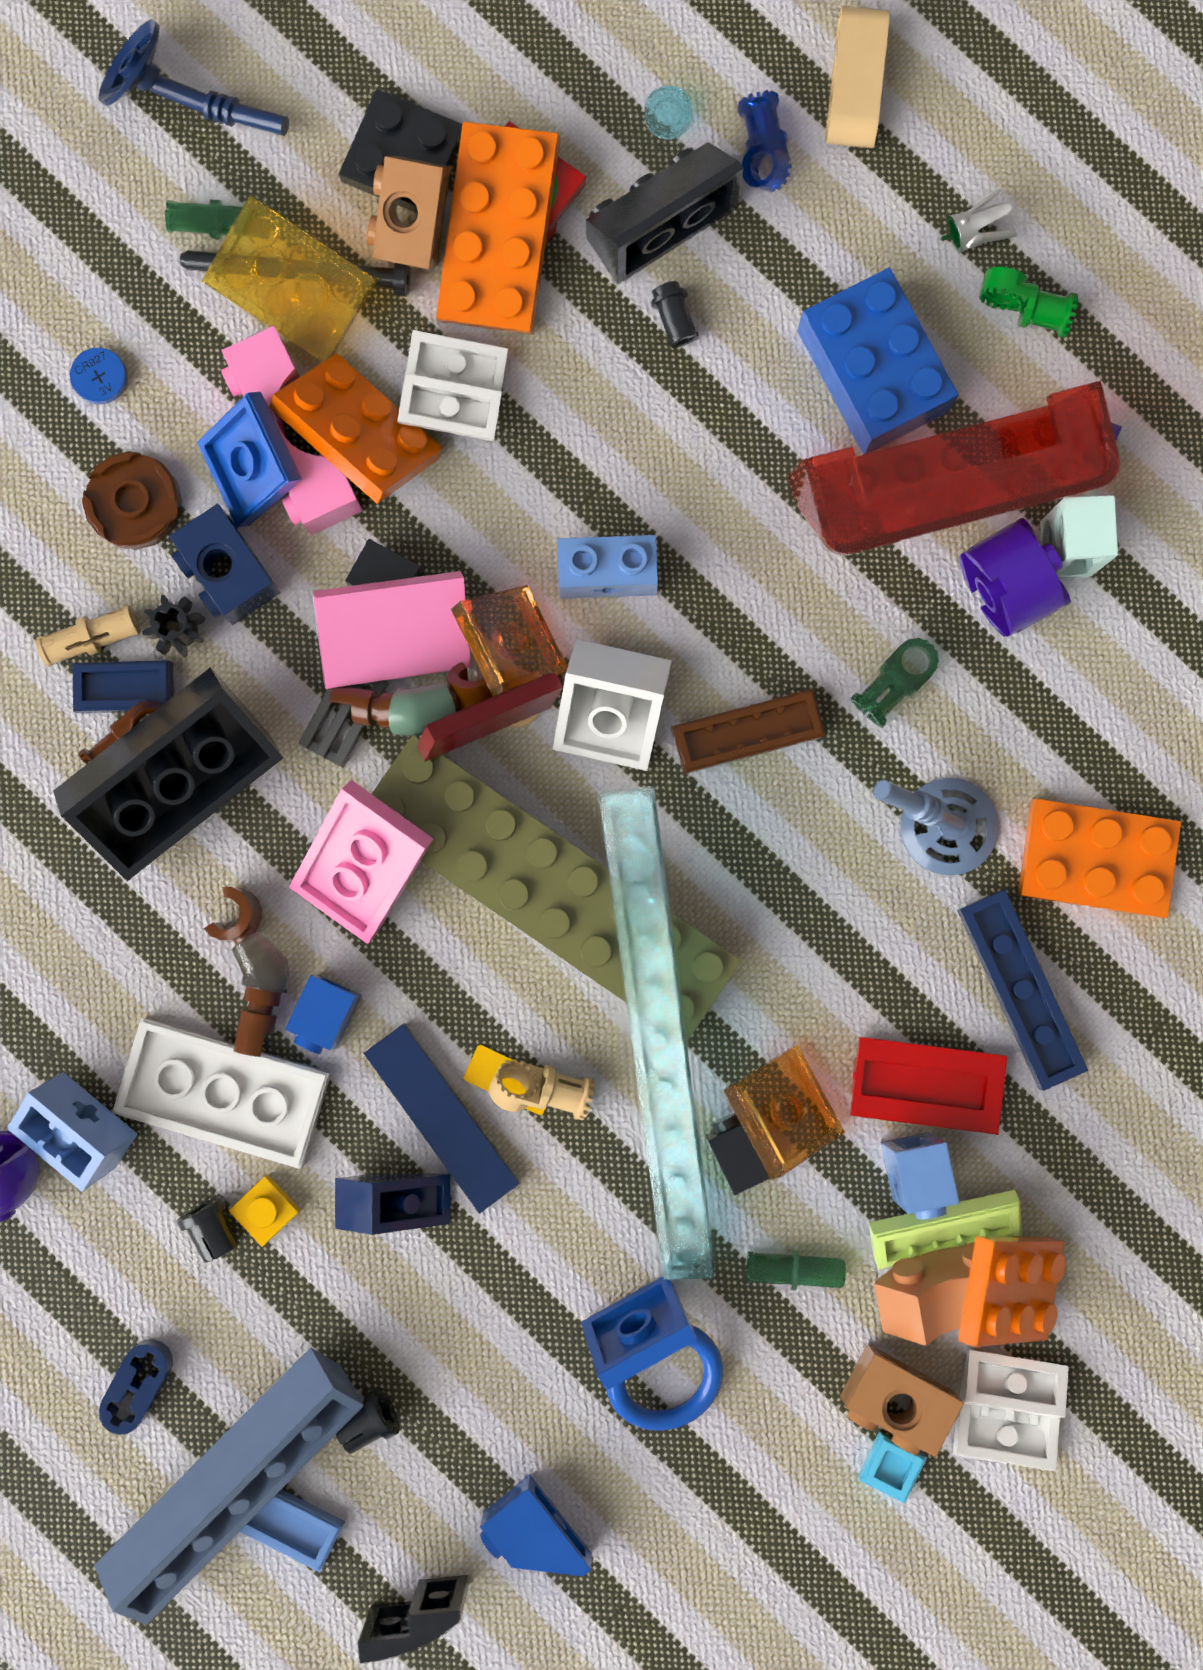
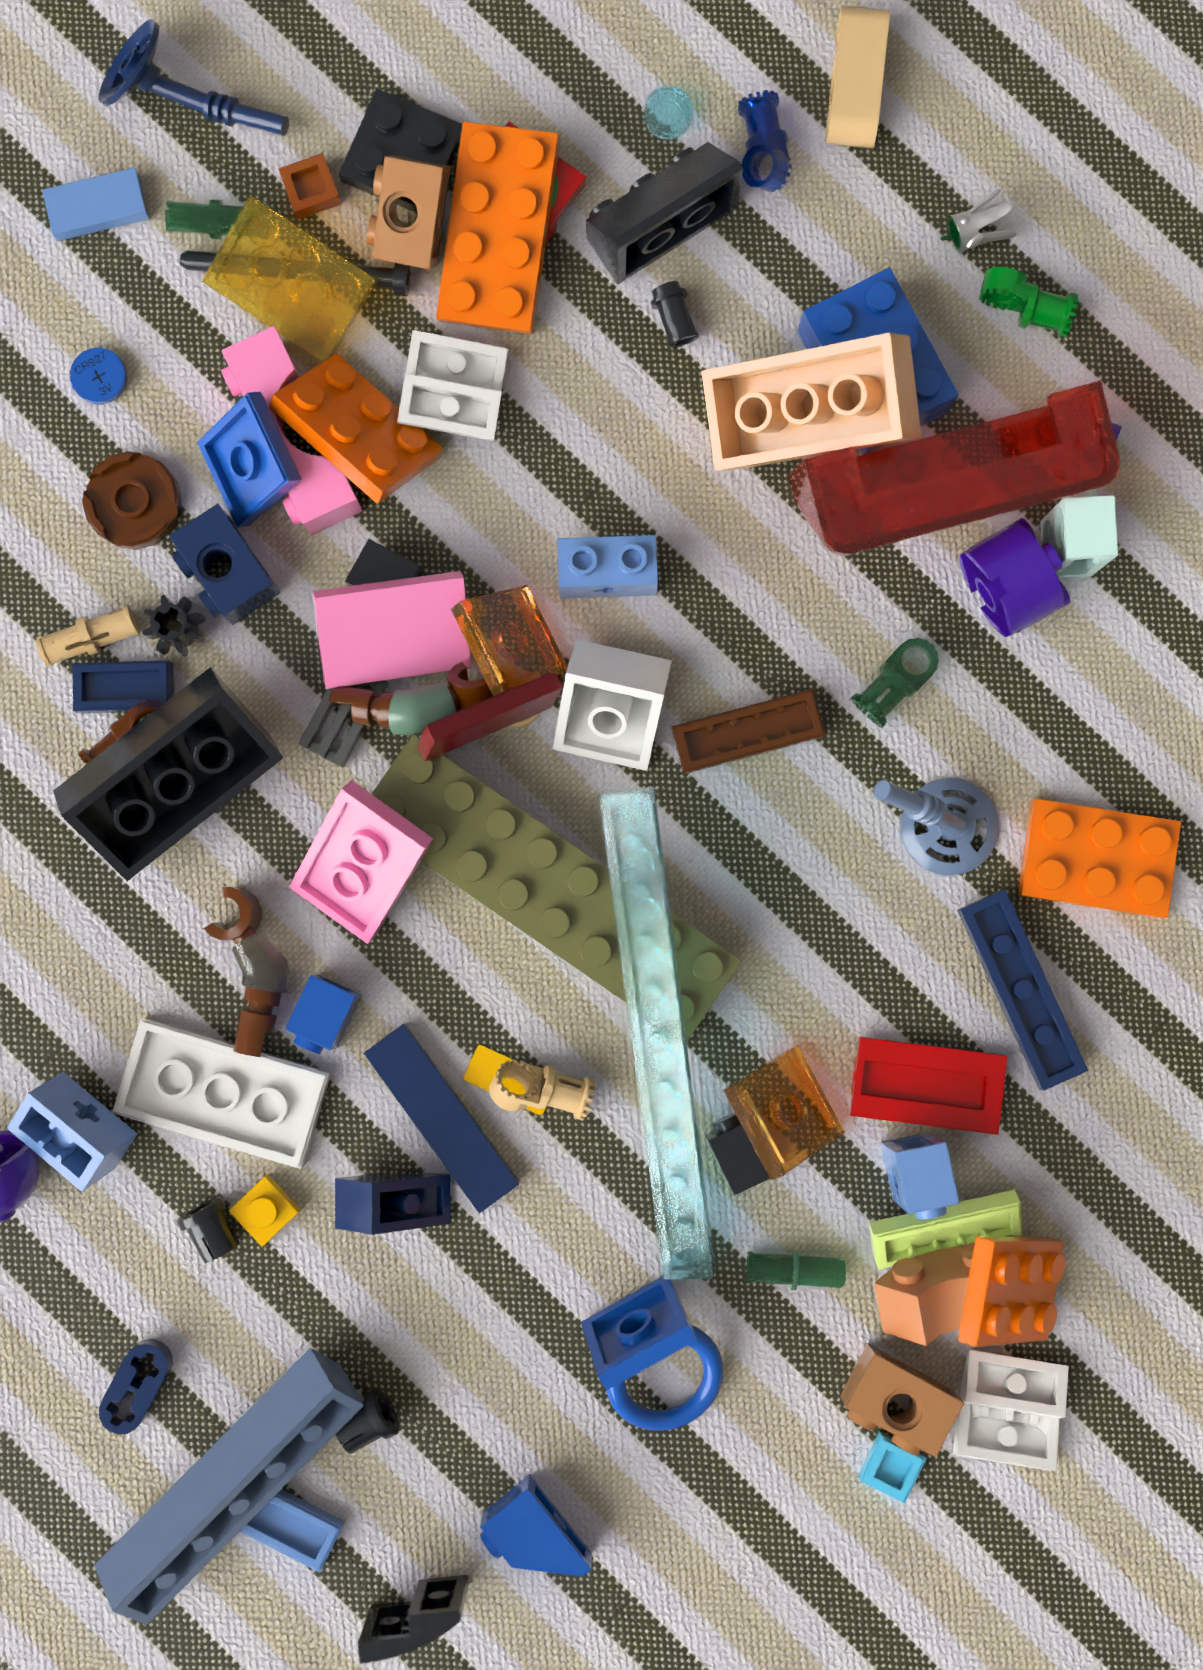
(95, 204): none -> medium blue tile
(310, 186): none -> dark orange tile
(812, 402): none -> light nougat brick

